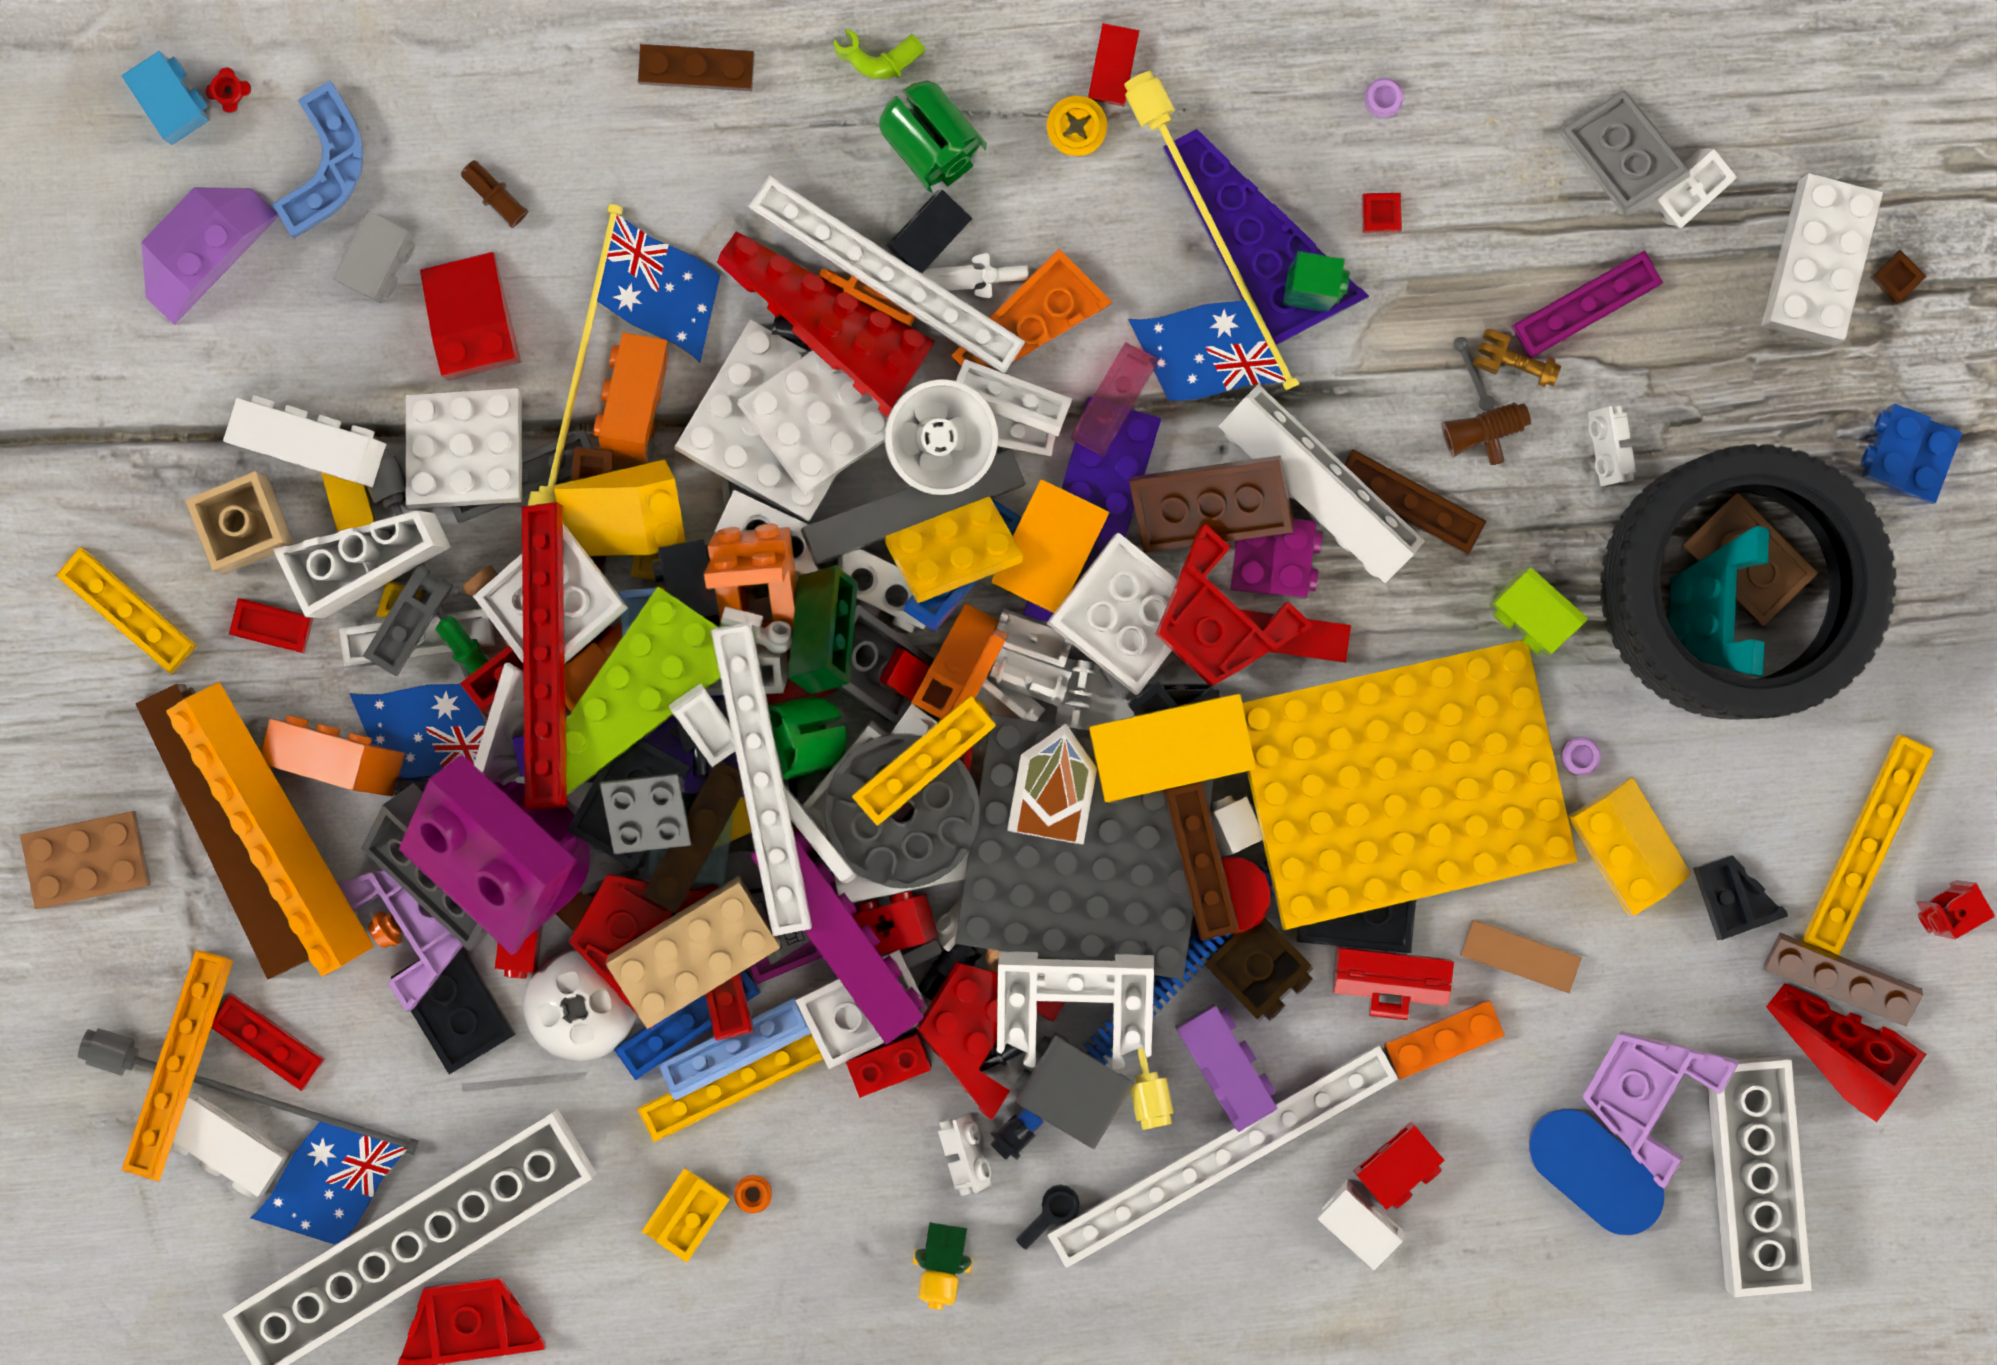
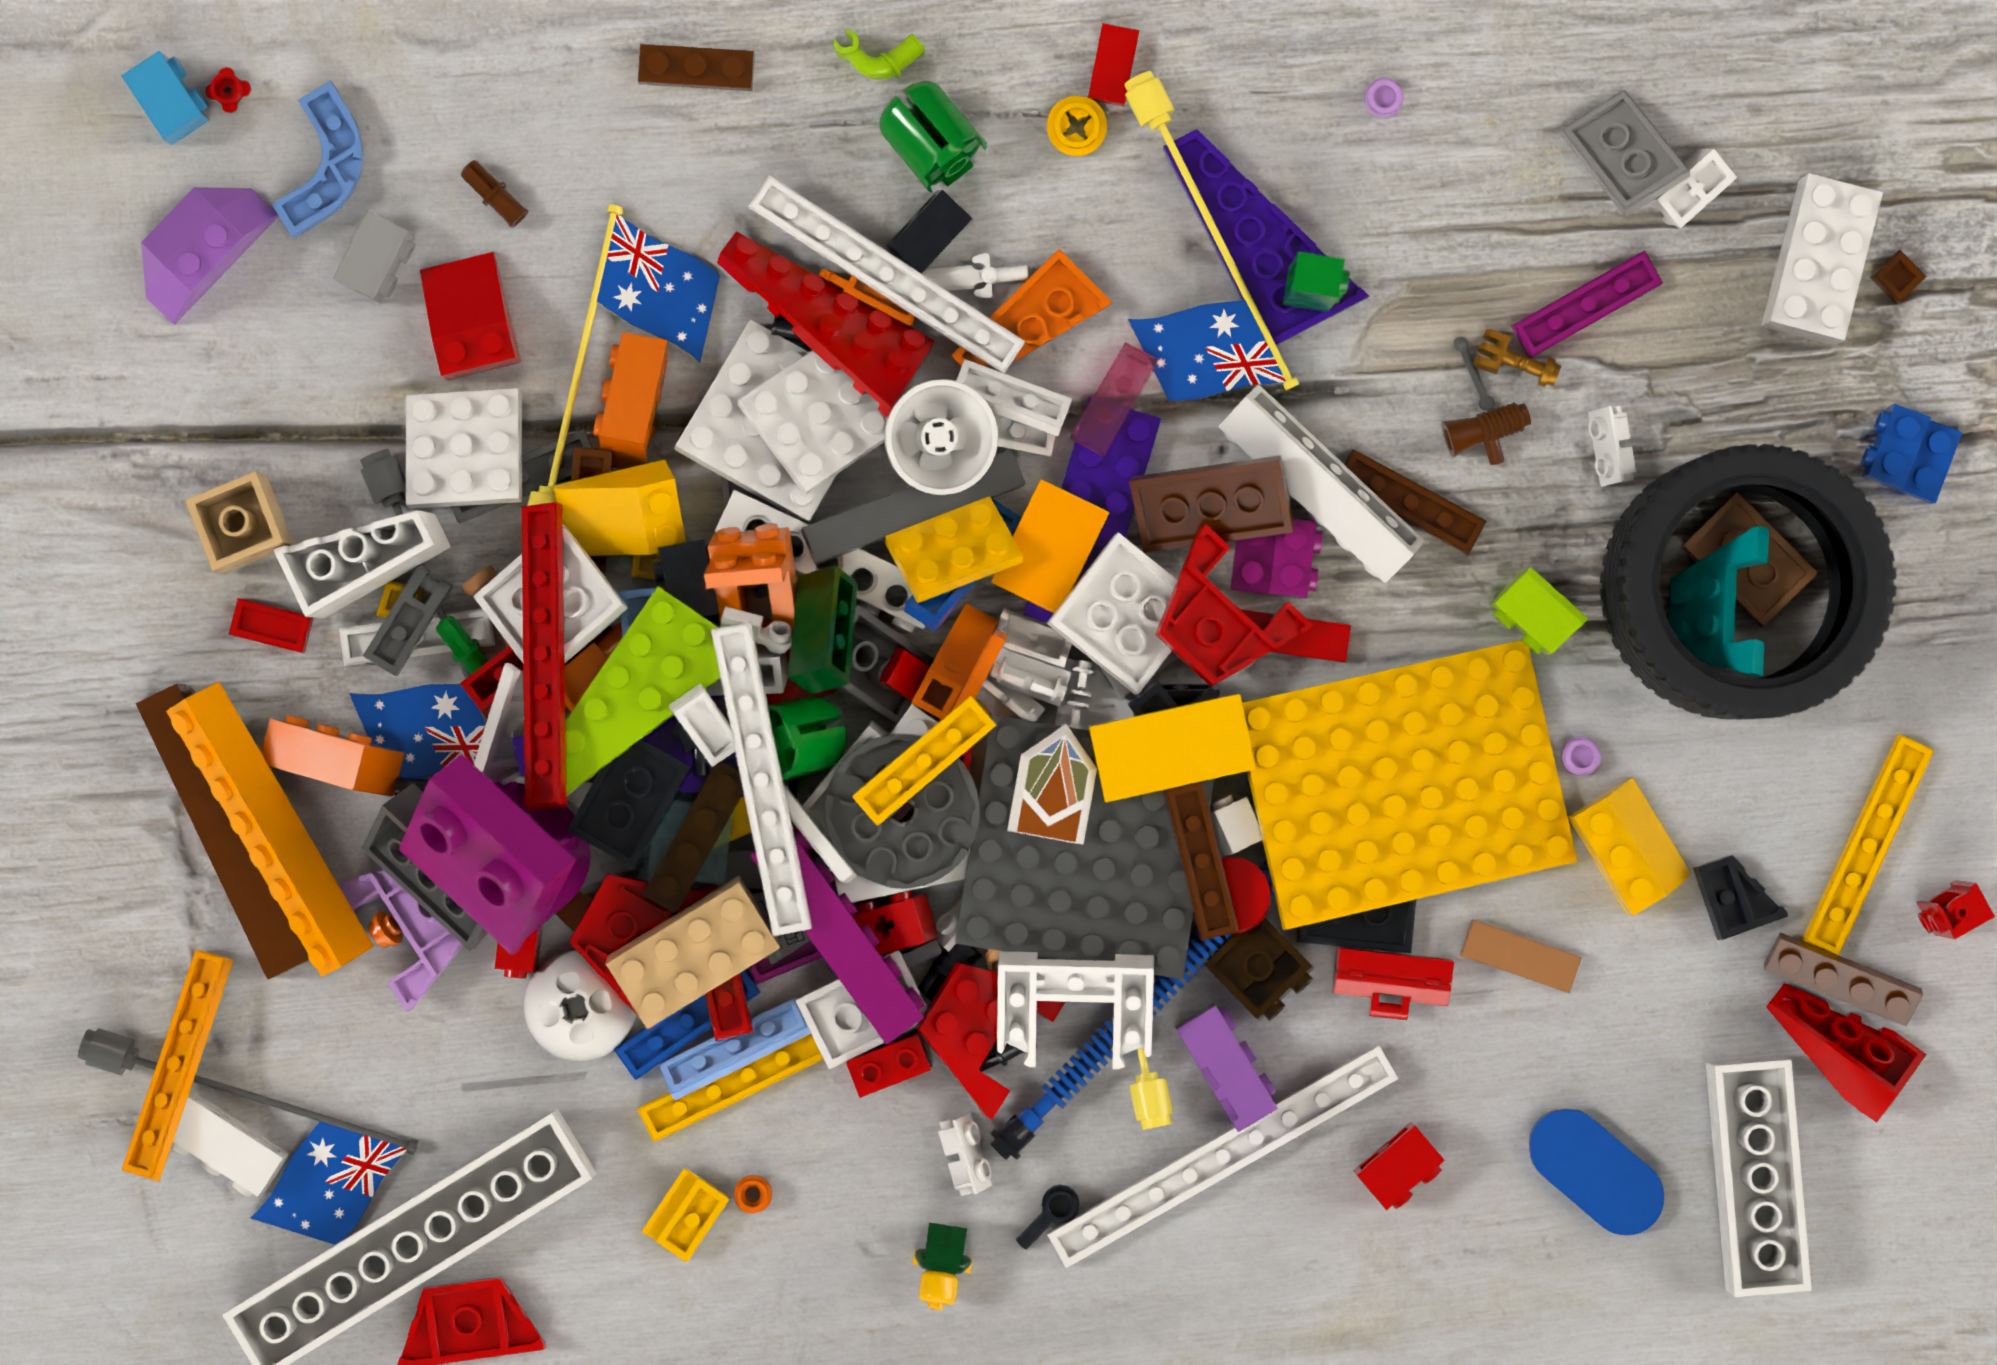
(85, 860): medium nougat plate -> none
(126, 610): yellow tile -> none
(266, 1042): red tile -> none
(305, 442): white brick -> none
(348, 502): yellow tile -> none
(460, 1014): black tile -> none
(646, 813): hinge -> none
(1072, 1090): dark grey piece -> none
(1361, 1225): white hinge -> none
(1381, 212): red tile -> none
(1444, 1039): orange plate -> none
(1637, 1085): lavender wing -> none

